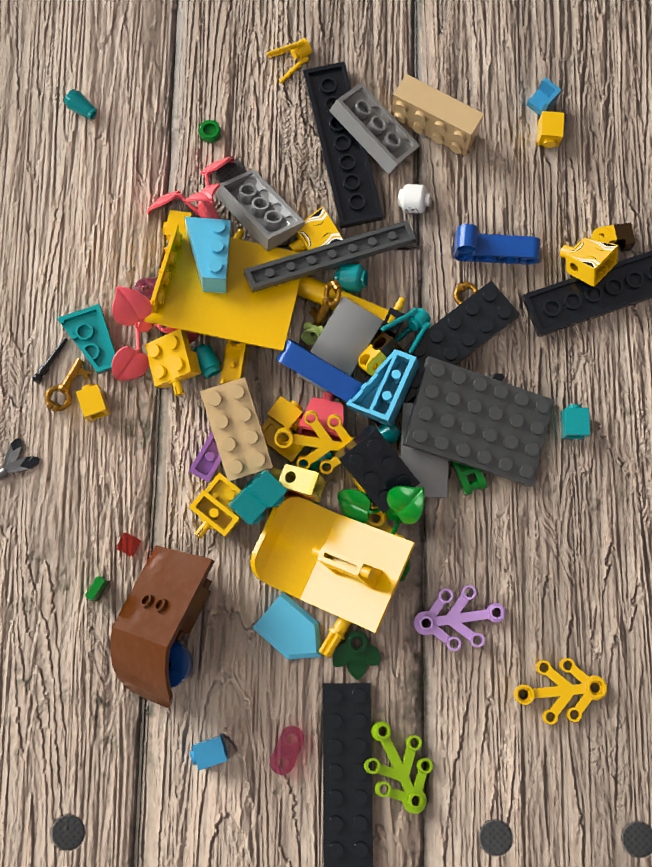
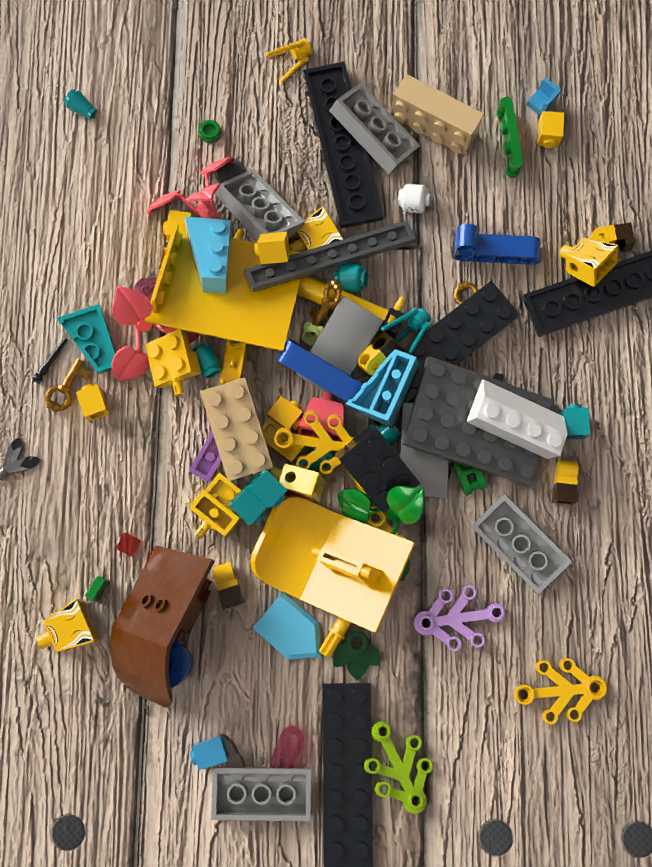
(68, 628): none -> yellow torso
(227, 585): none -> leg
(261, 794): none -> light grey slope
(273, 248): none -> yellow brick
(509, 129): none -> green plate
(518, 420): none -> white slope
(521, 543): none -> light grey slope
(565, 482): none -> leg

